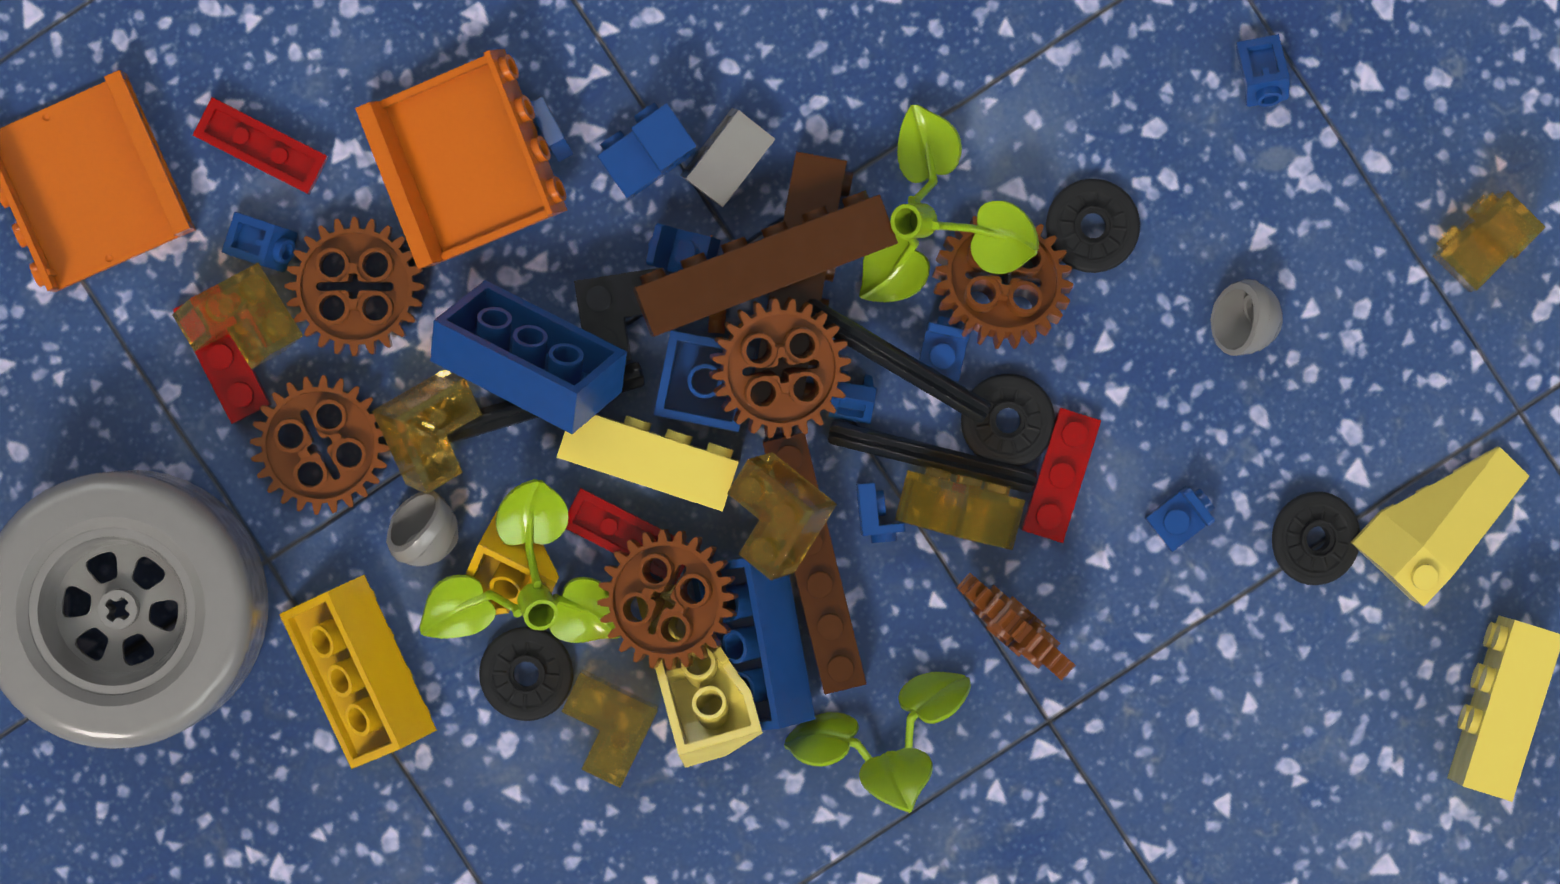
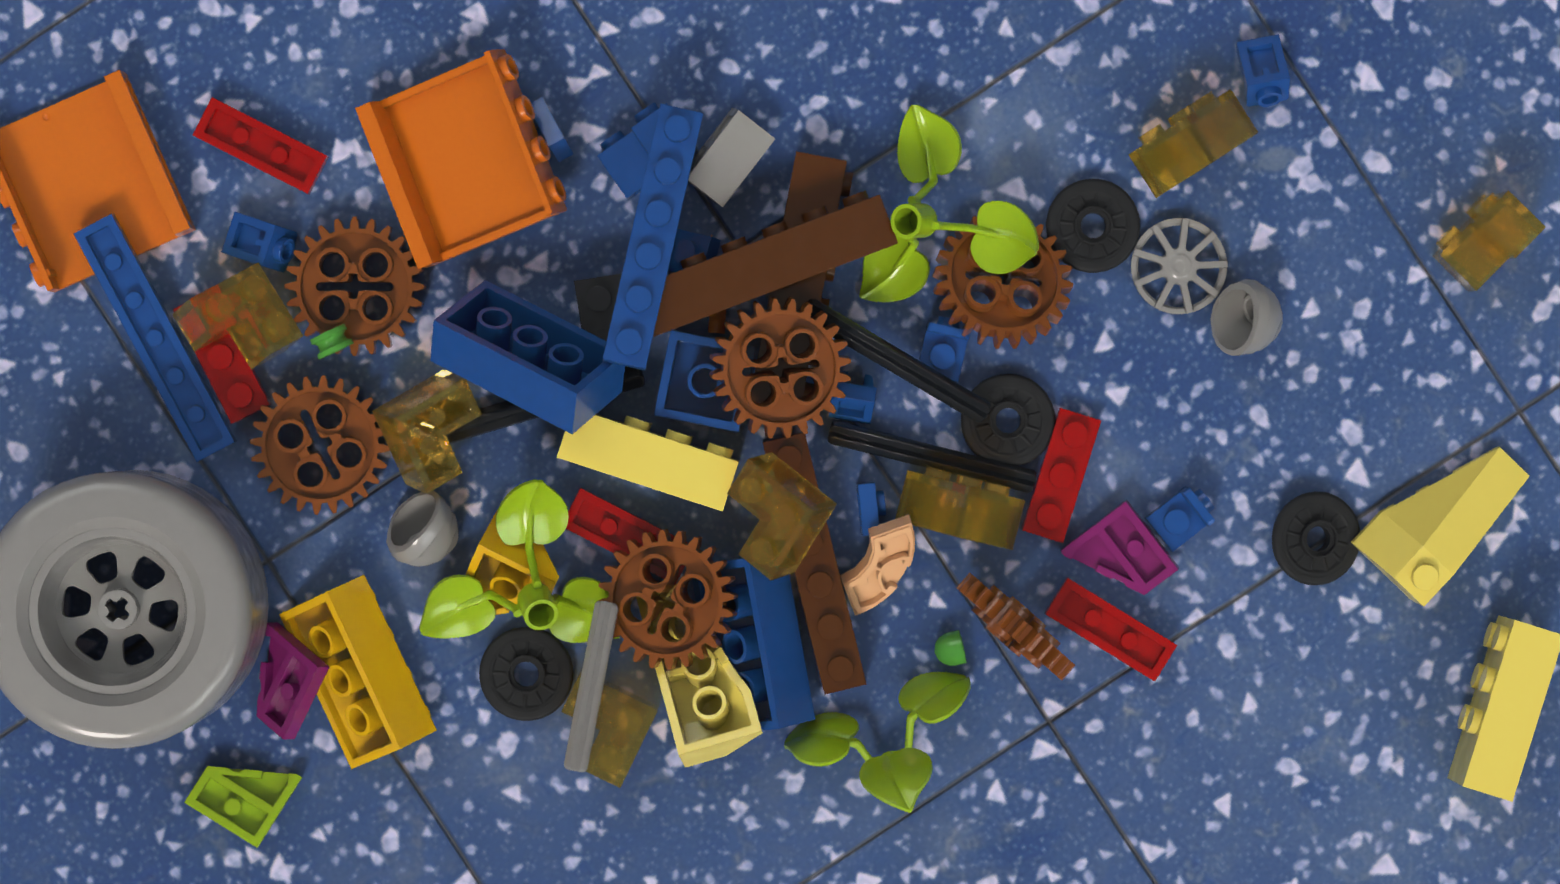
(155, 337): none -> blue plate
(242, 799): none -> lime wing
(287, 682): none -> magenta wing
(331, 341): none -> bright green bush
(591, 686): none -> light grey axle
(652, 237): none -> blue plate
(884, 564): none -> light nougat tile
(950, 649): none -> bright green hinge
(1110, 629): none -> red plate
(1123, 550): none -> magenta wing
(1179, 266): none -> light grey wheel
(1192, 141): none -> clear yellow brick

